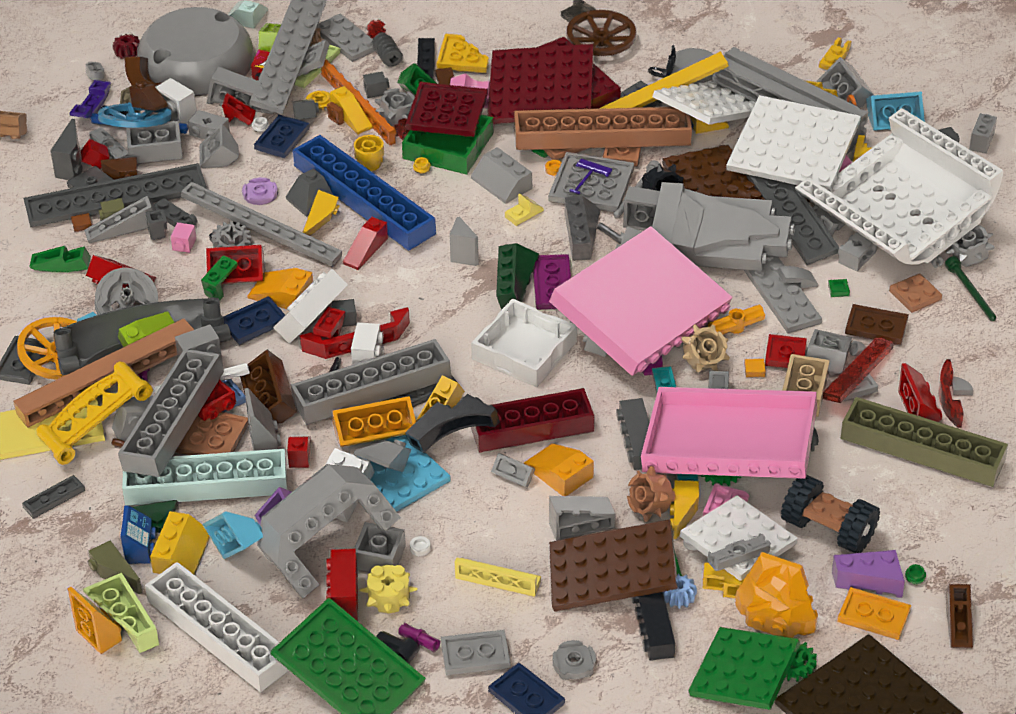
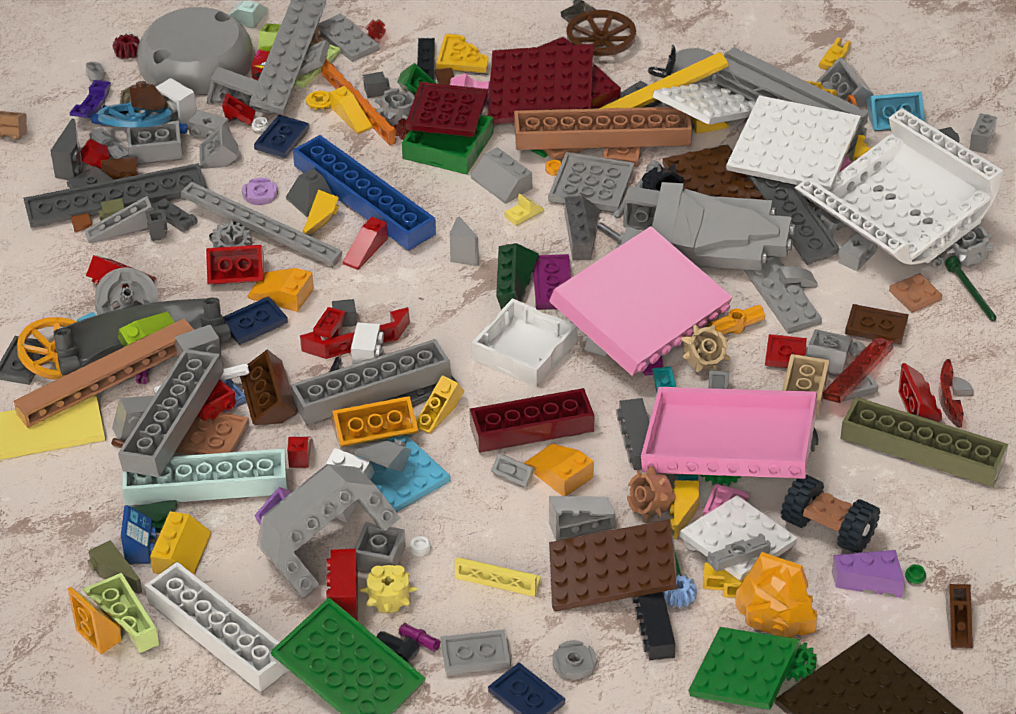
(53, 496): dark grey tile -> none
(61, 260): green slope -> none
(61, 441): yellow piece -> none
(137, 70): reddish brown arch -> none
(183, 237): bright pink brick -> none
(216, 275): green bracket -> none
(232, 532): medium azure slope -> none
(261, 425): light grey slope -> none
(305, 109): dark grey brick -> none
(310, 304): white brick -> none
(335, 113): dark orange tile -> none
(369, 151): yellow piece -> none
(387, 49): dark grey piece -> none
(421, 165): yellow plate -> none
(444, 420): black arch -> none
(593, 167): dark purple piece -> none
(754, 367): light orange tile -> none
(838, 288): green tile -> none
(874, 613): light orange tile -> none

